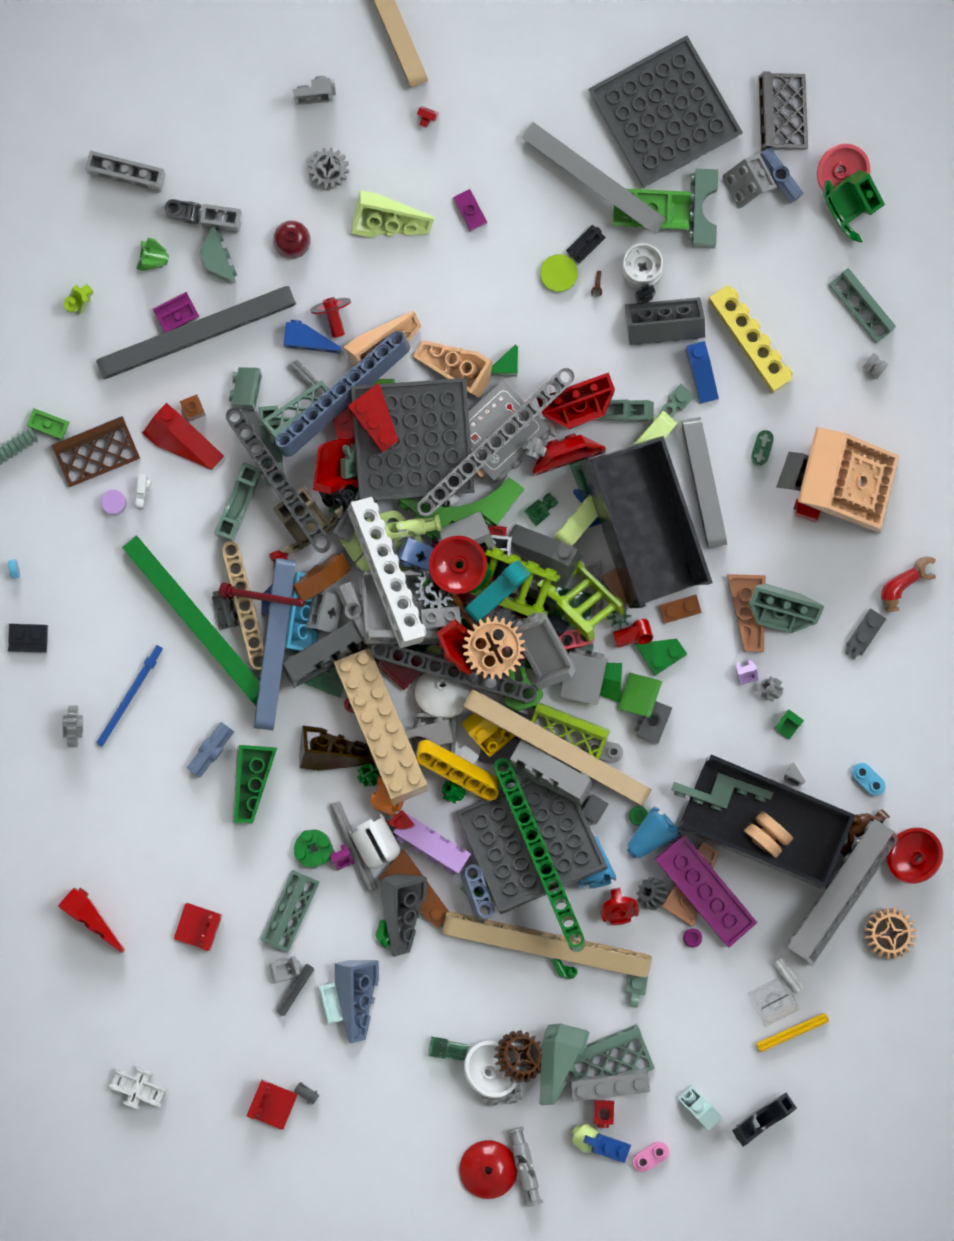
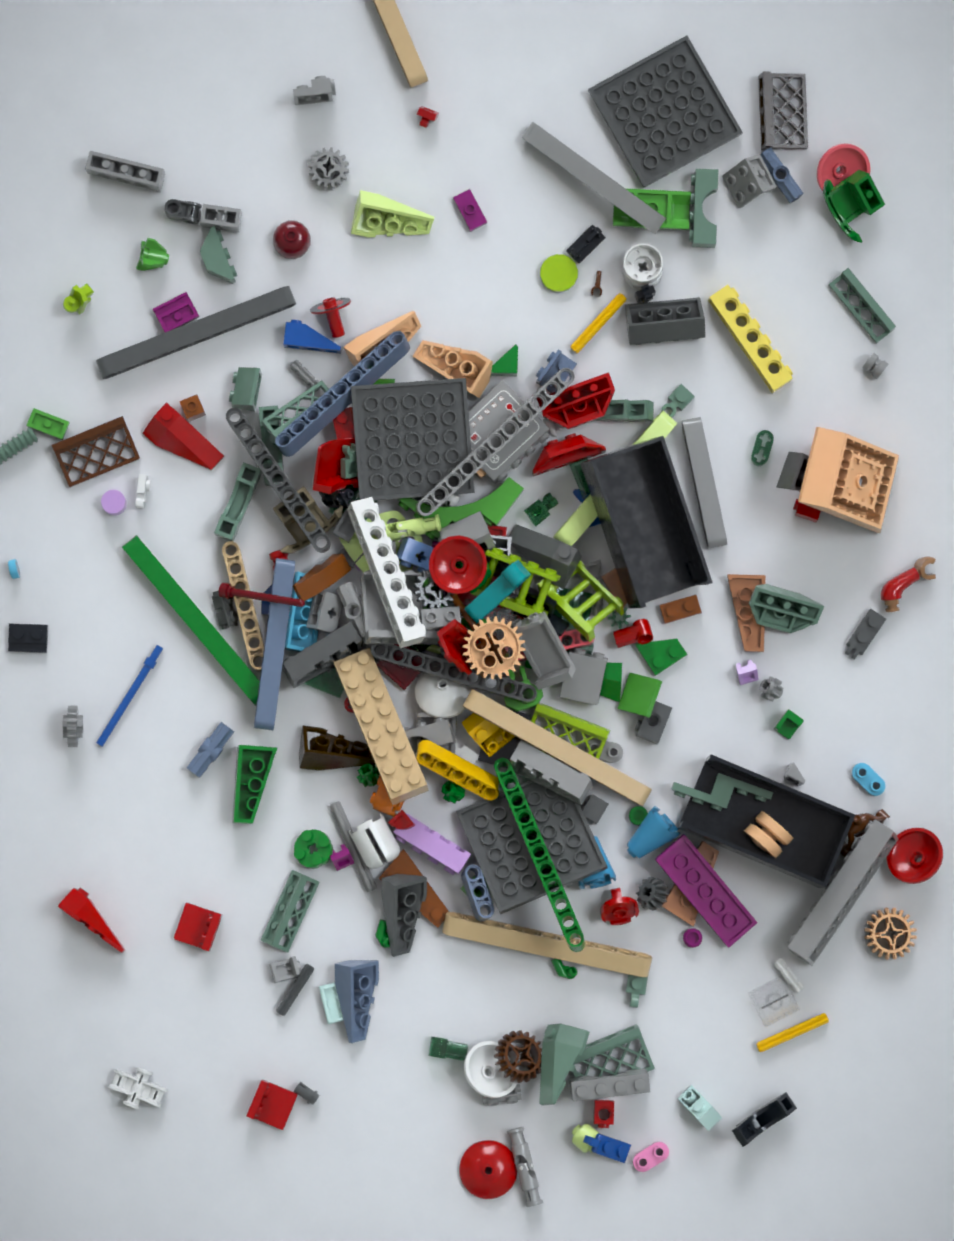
(374, 418): red wedge -> none
(534, 448): light grey gear -> none
(556, 362): none -> sand blue bracket
(598, 323): none -> yellow axle
(702, 372): blue slope -> none

